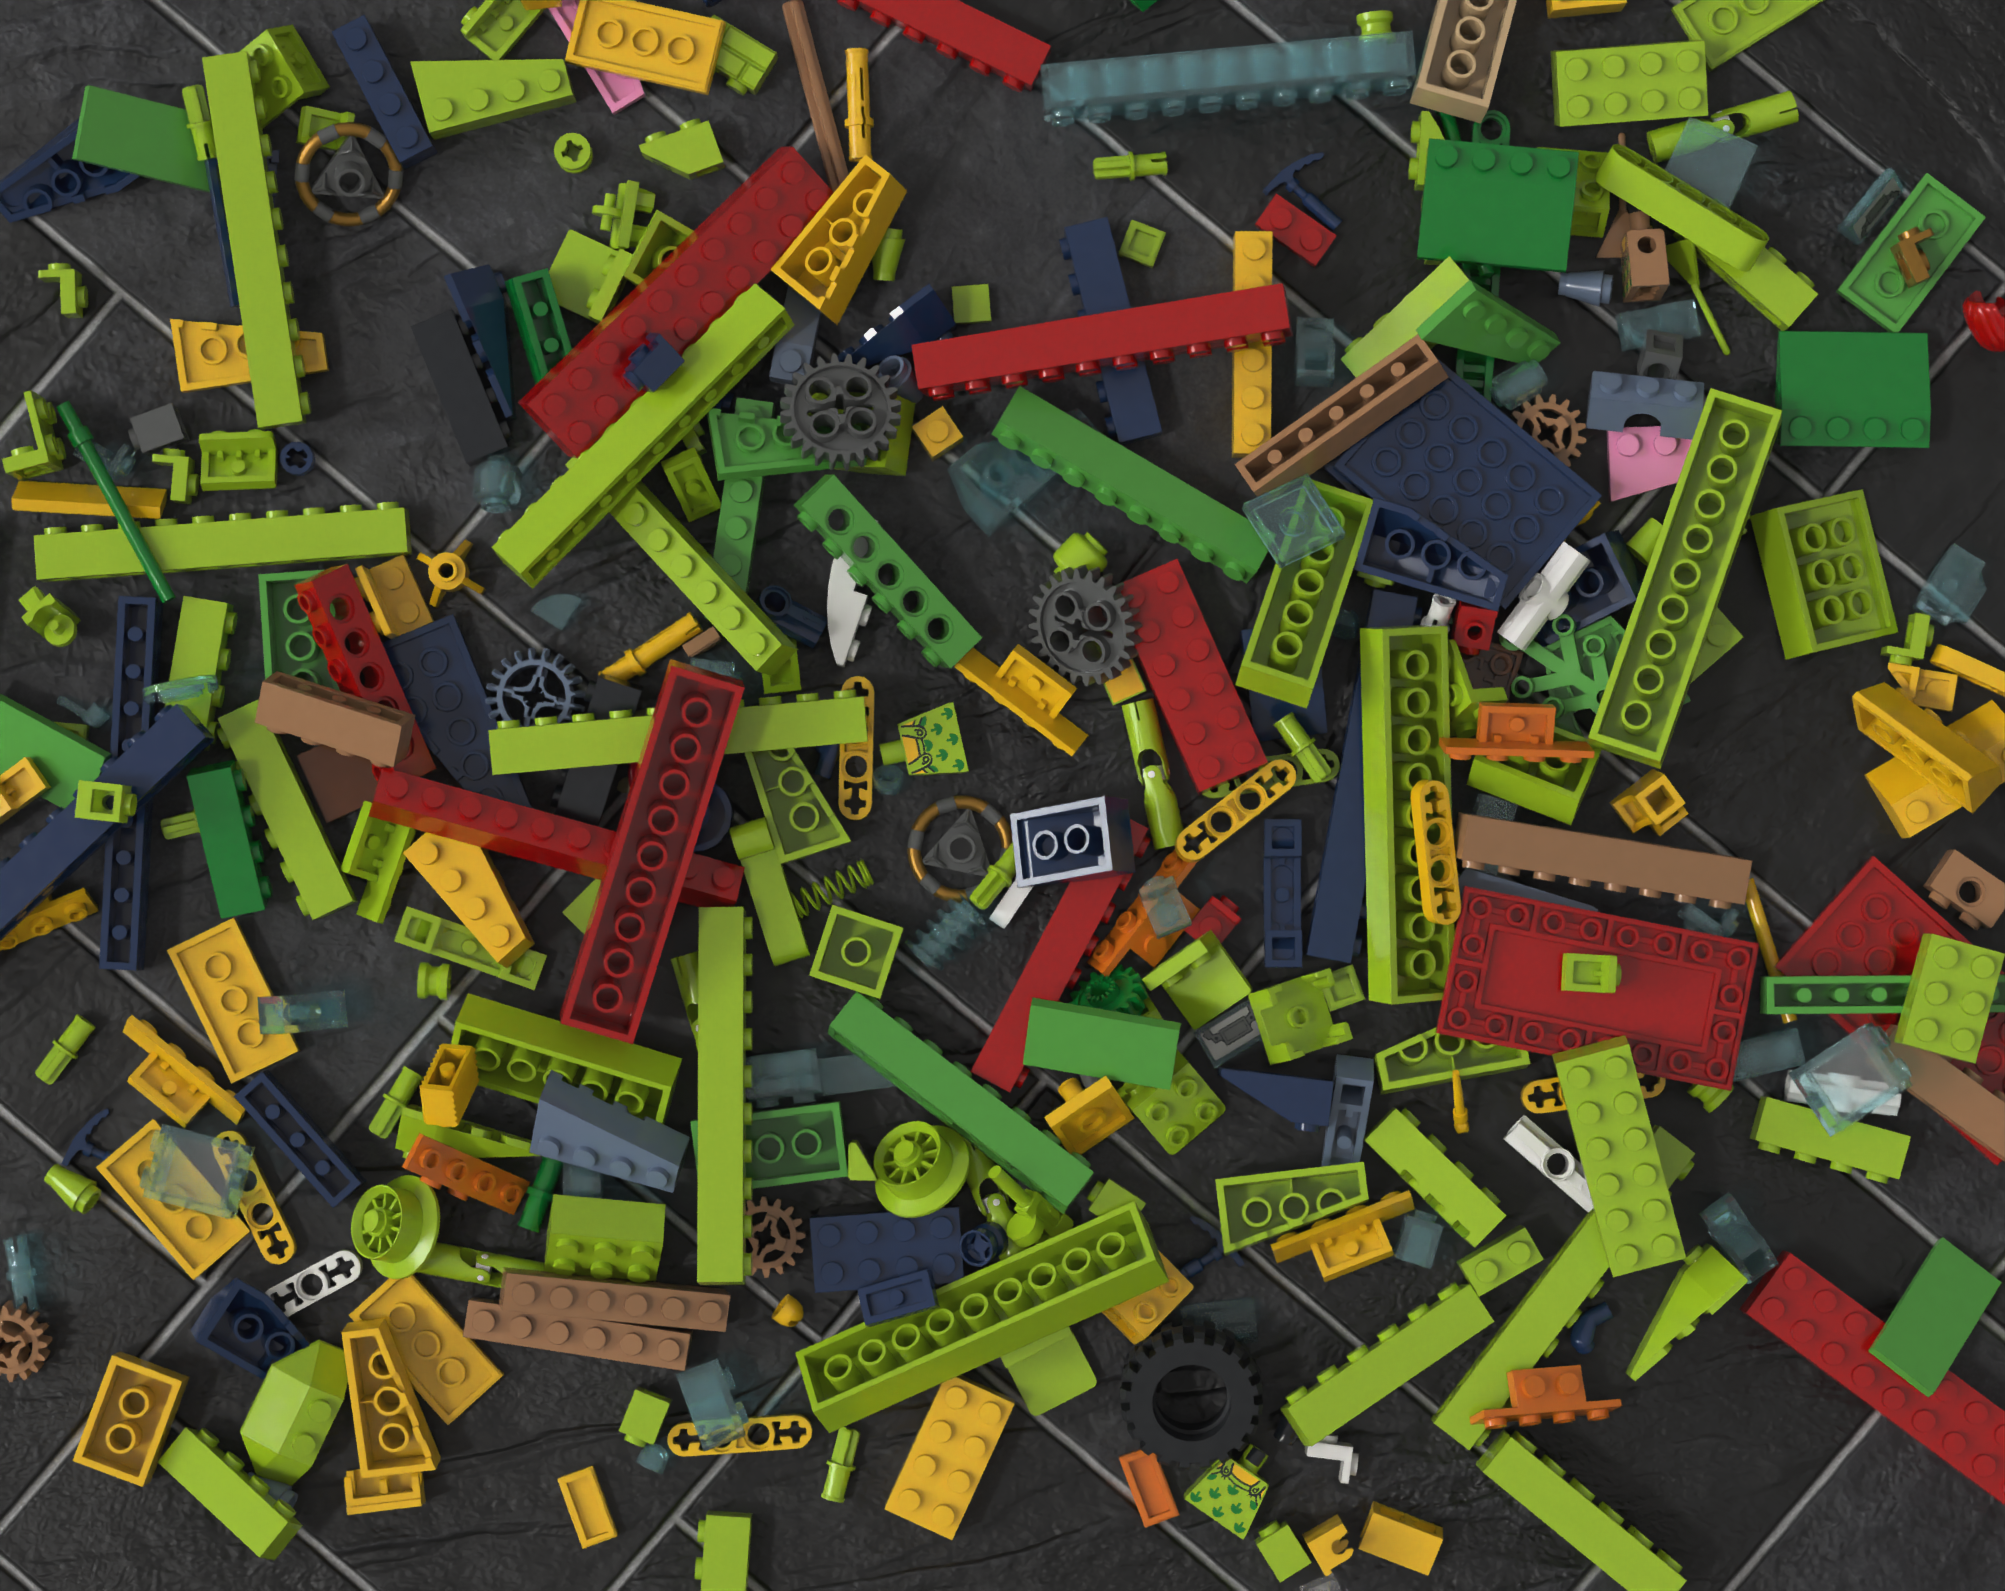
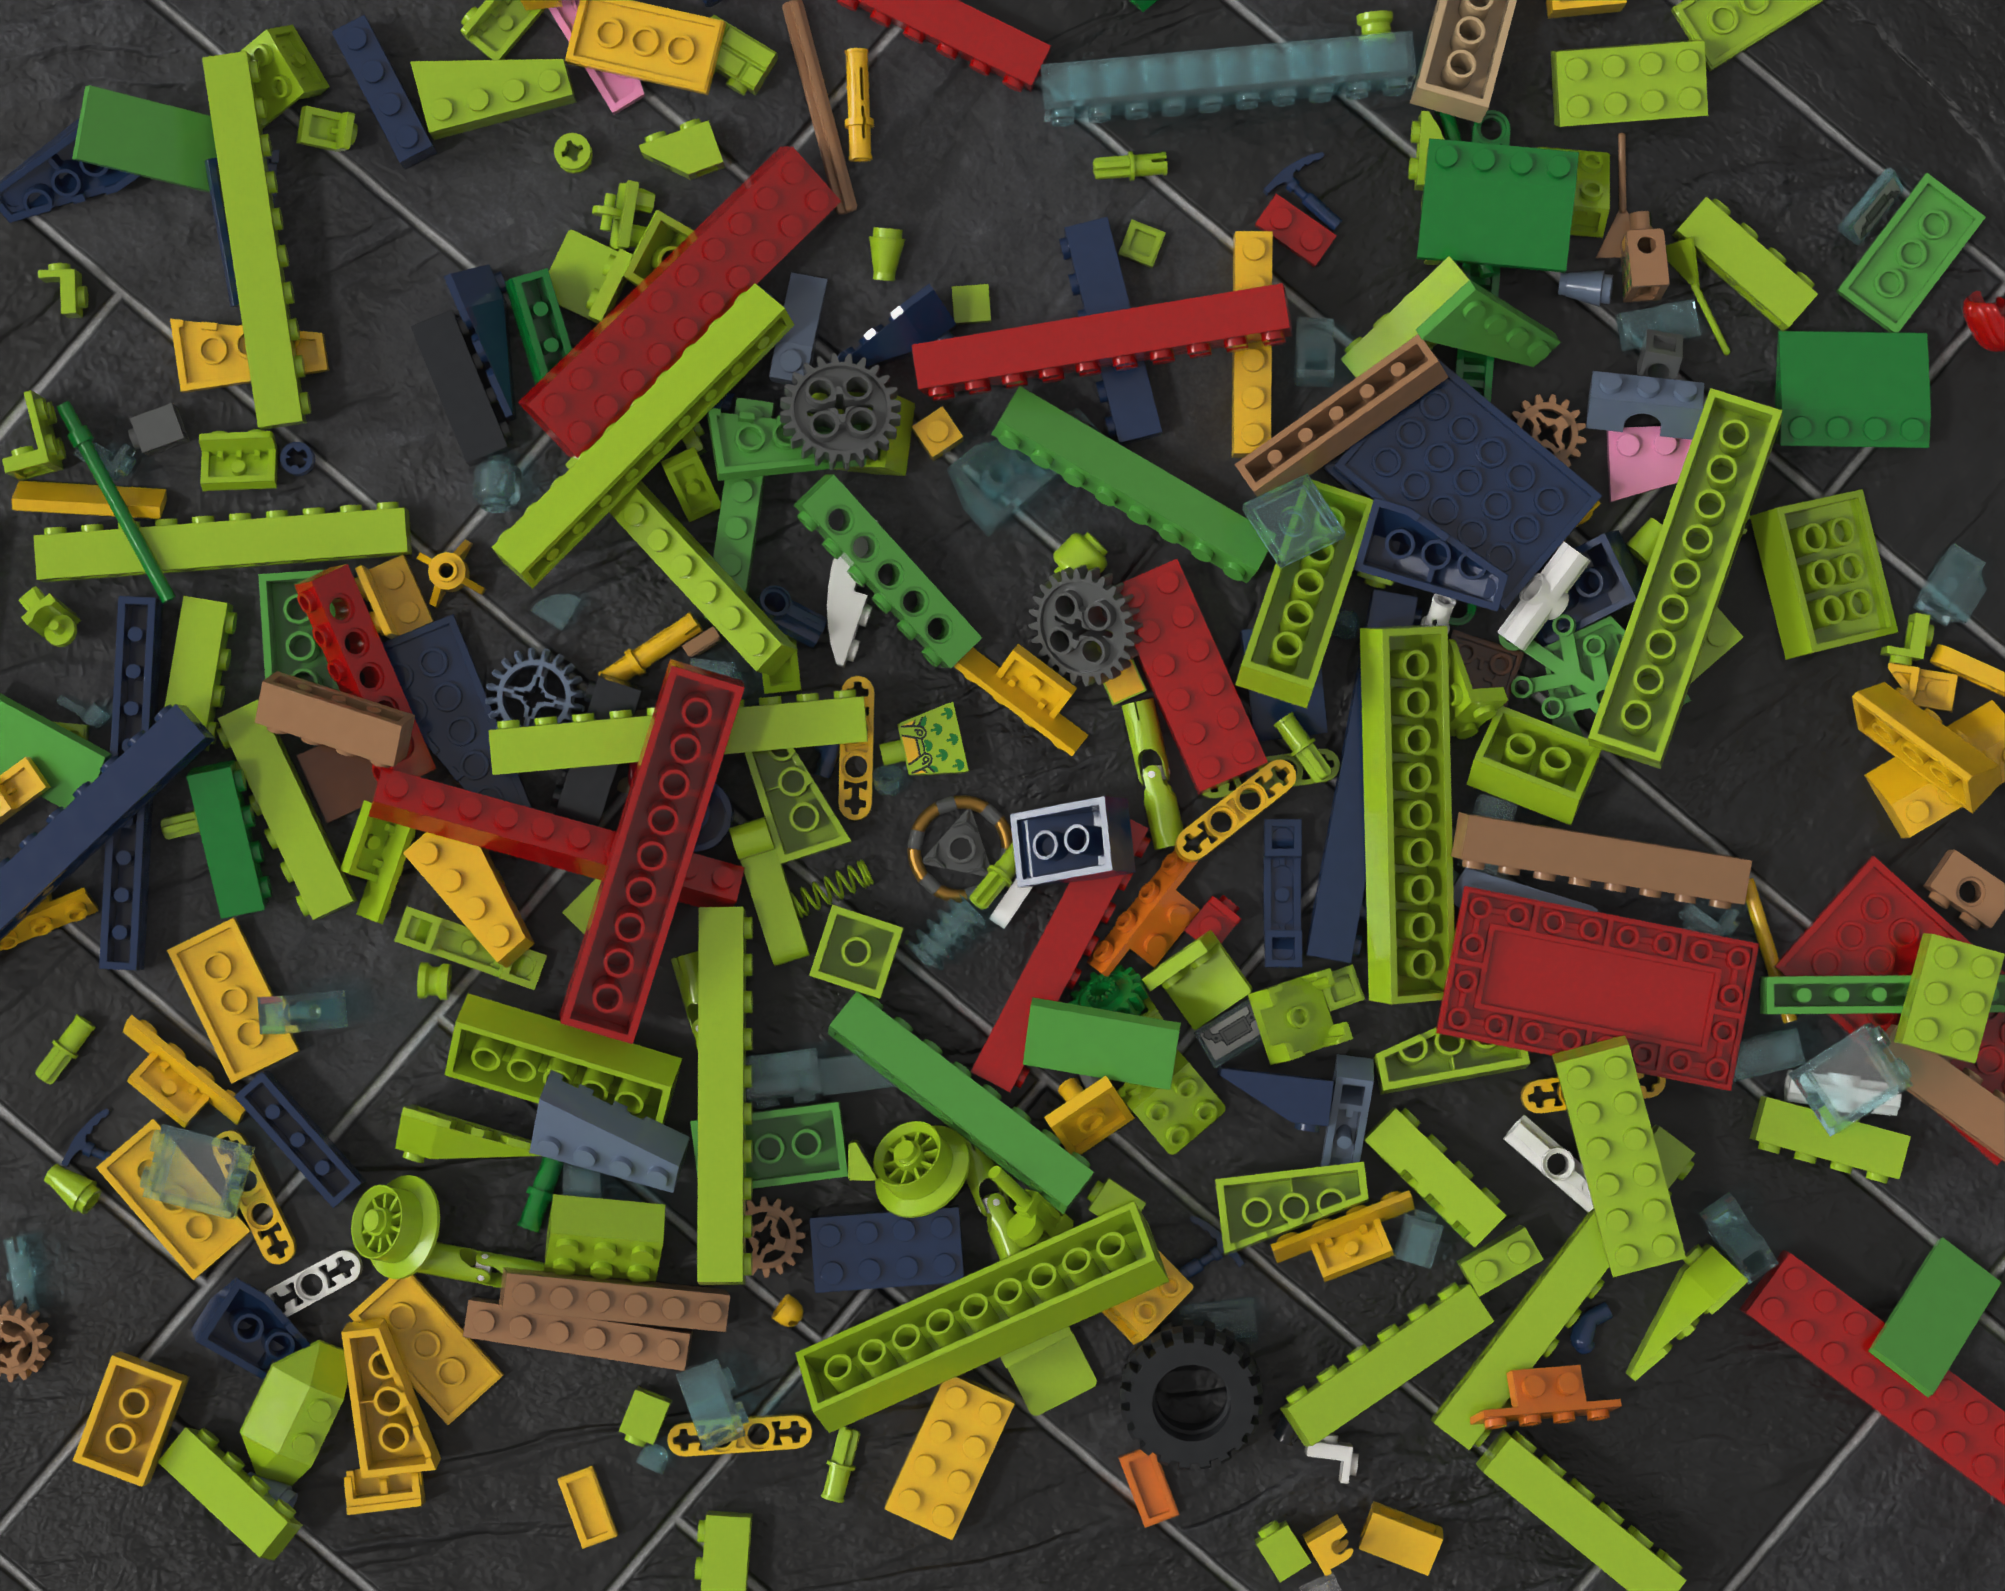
(93, 797): lime brick -> none
(180, 689): clear light blue tile -> none
(184, 481): lime bracket -> none
(199, 120): lime axle -> none
(348, 174): dark grey piece -> none
(392, 1106): lime axle -> none
(449, 1085): yellow brick -> none
(465, 1174): orange bracket -> none
(652, 364): dark blue brick -> none
(842, 239): yellow wedge -> none
(898, 1298): dark blue plate -> none
(902, 377): sand blue cone -> none
(980, 1251): dark blue wheel -> none
(1164, 906): clear light blue bracket -> none
(1231, 1491): torso -> none
(1430, 853): yellow beam -> none
(1460, 1112): yellow piece -> none
(1470, 615): red brick -> none
(1516, 731): orange bracket -> none
(1518, 384): clear light blue brick -> none
(1590, 973): lime bracket -> none
(1651, 803): yellow brick -> none
(1681, 207): lime beam -> none
(1709, 1096): lime wheel -> none
(1711, 160): clear light blue tile -> none
(1757, 115): lime piece -> none
(1911, 262): pearl gold bracket -> none

